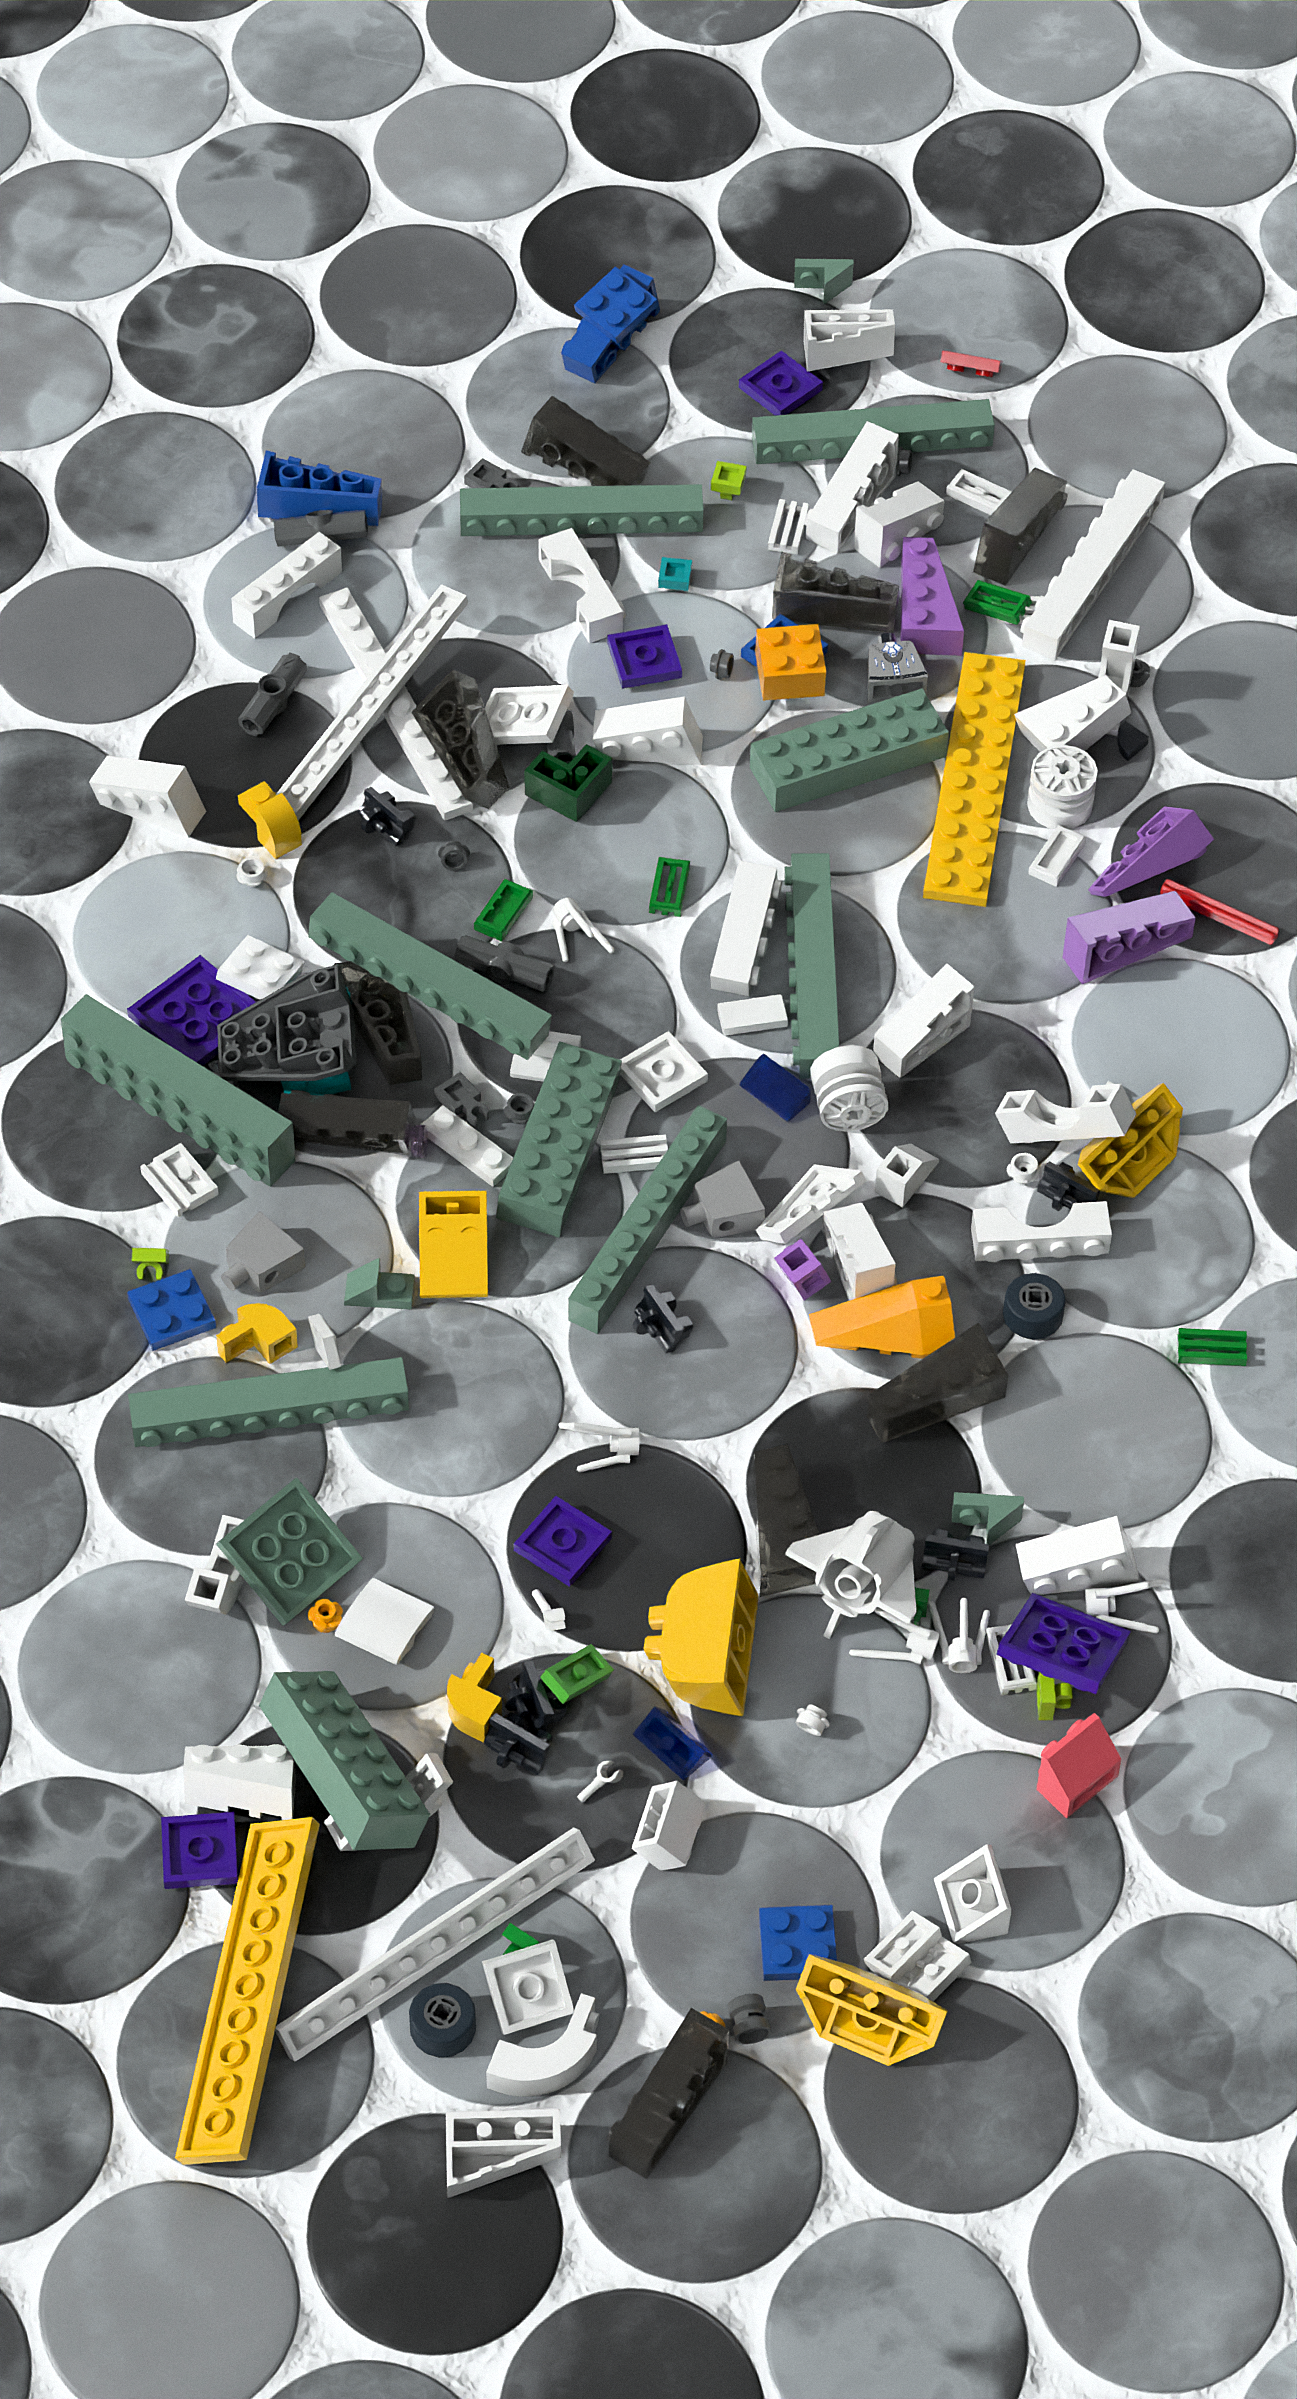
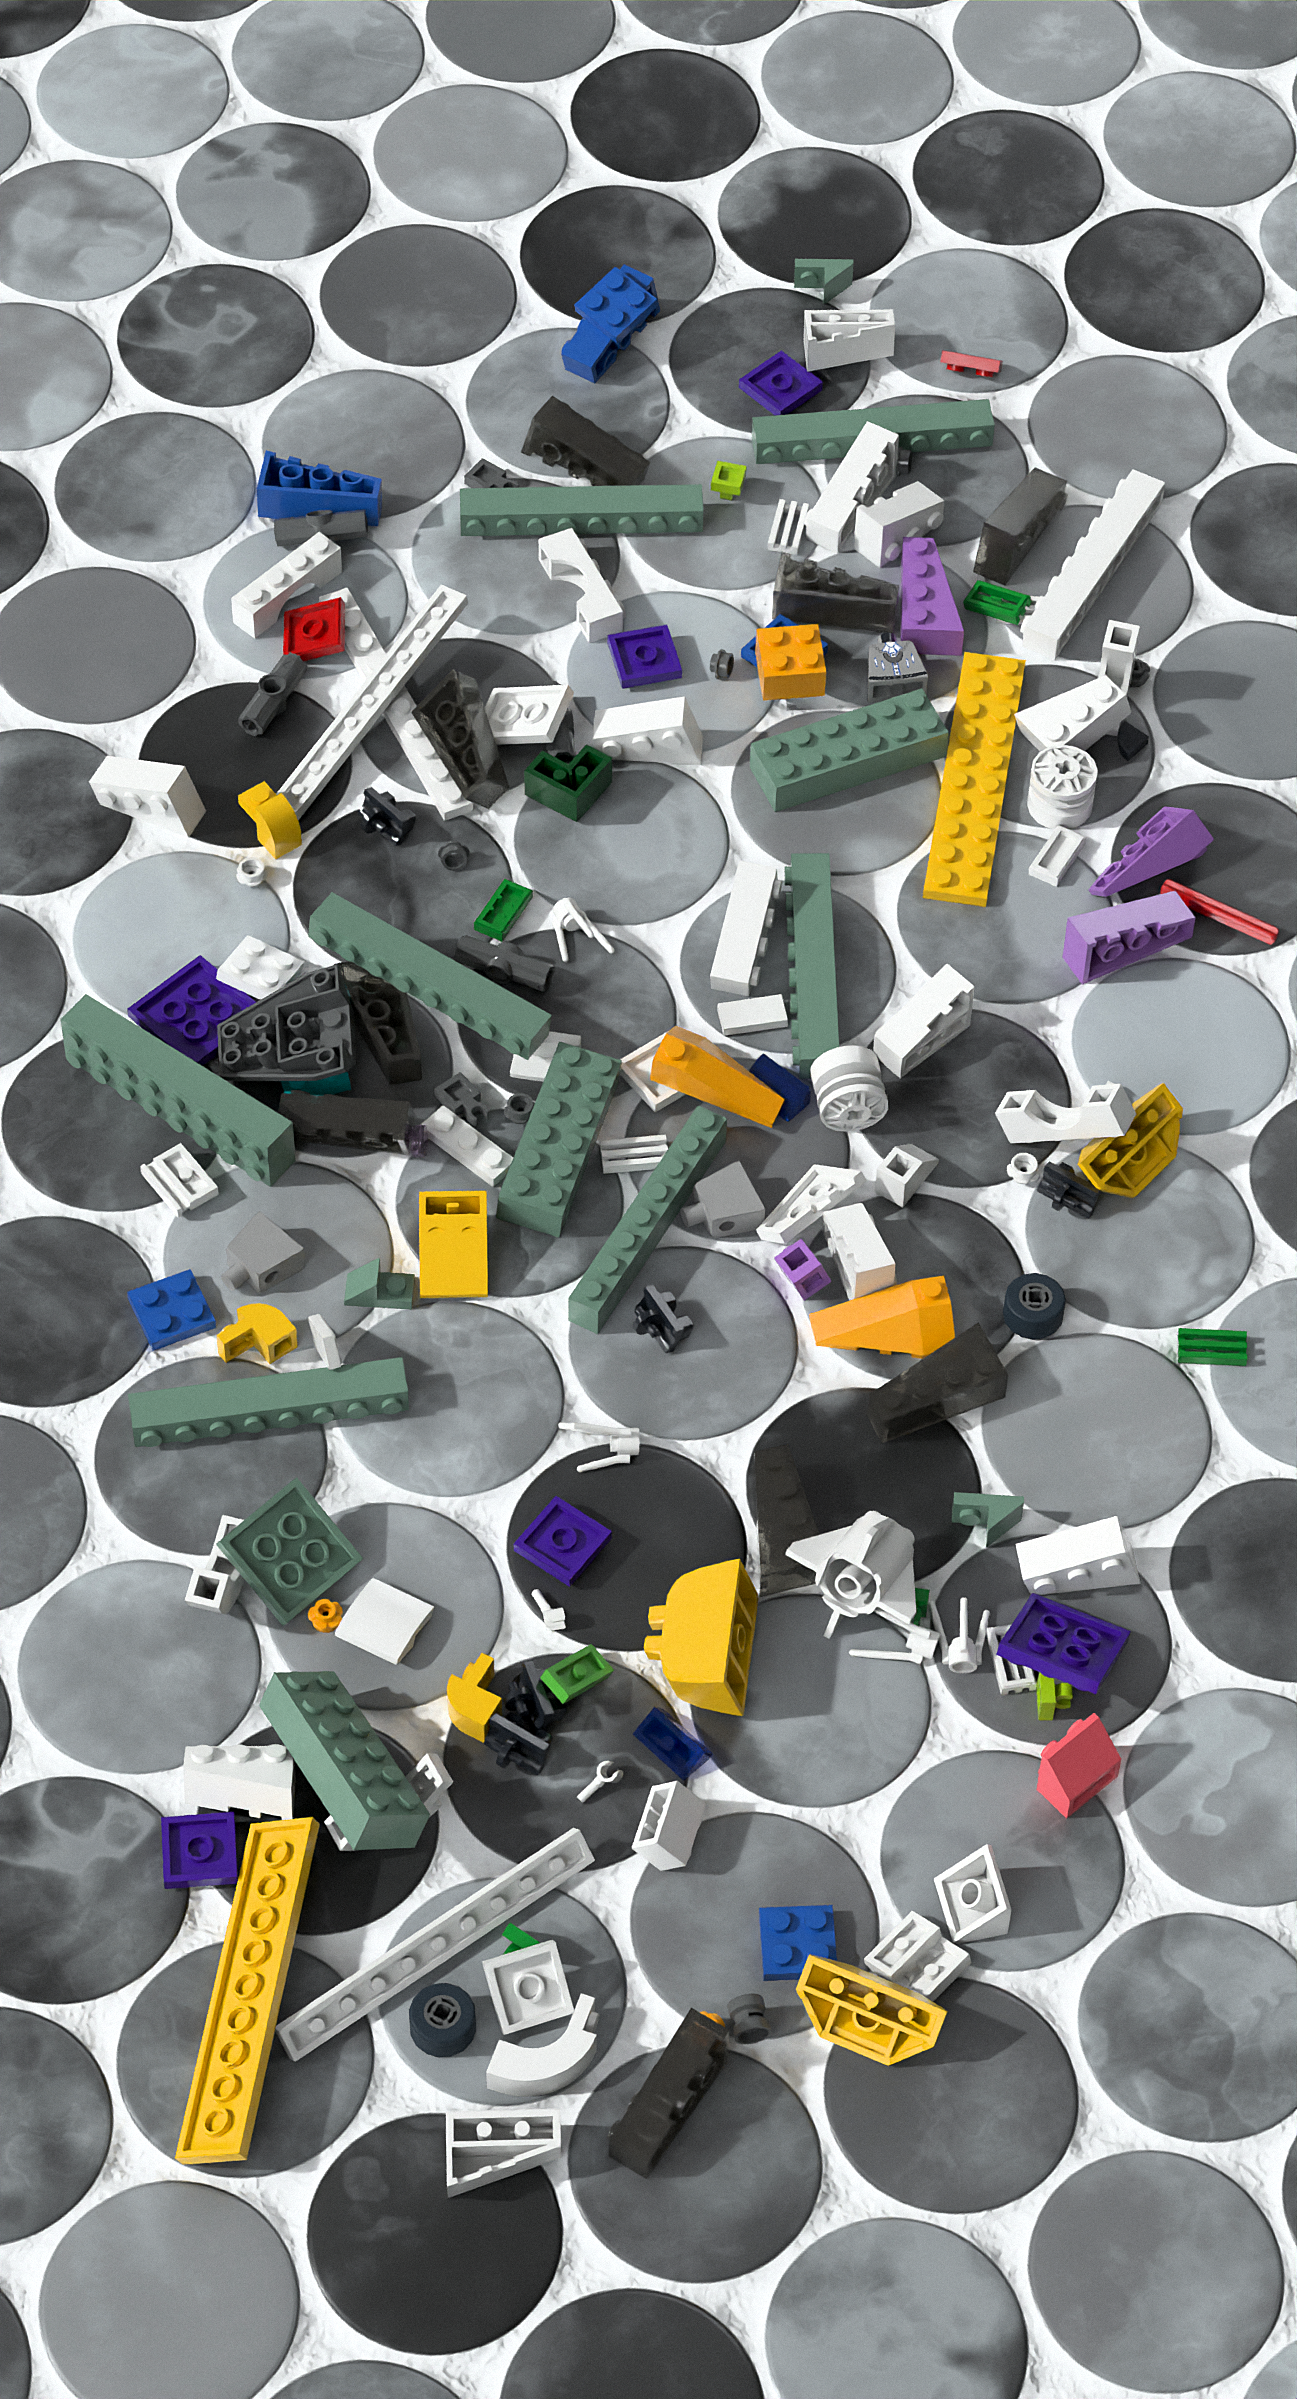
(150, 1257): lime tile -> none
(315, 629): none -> red plate
(666, 906): green tile -> none
(675, 573): teal plate -> none
(709, 1074): none -> light orange wedge
(812, 1720): white plate -> none
(955, 1555): black hips -> none
(976, 496): white tile -> none
(1002, 1237): white arch -> none
(1102, 1601): white plant -> none

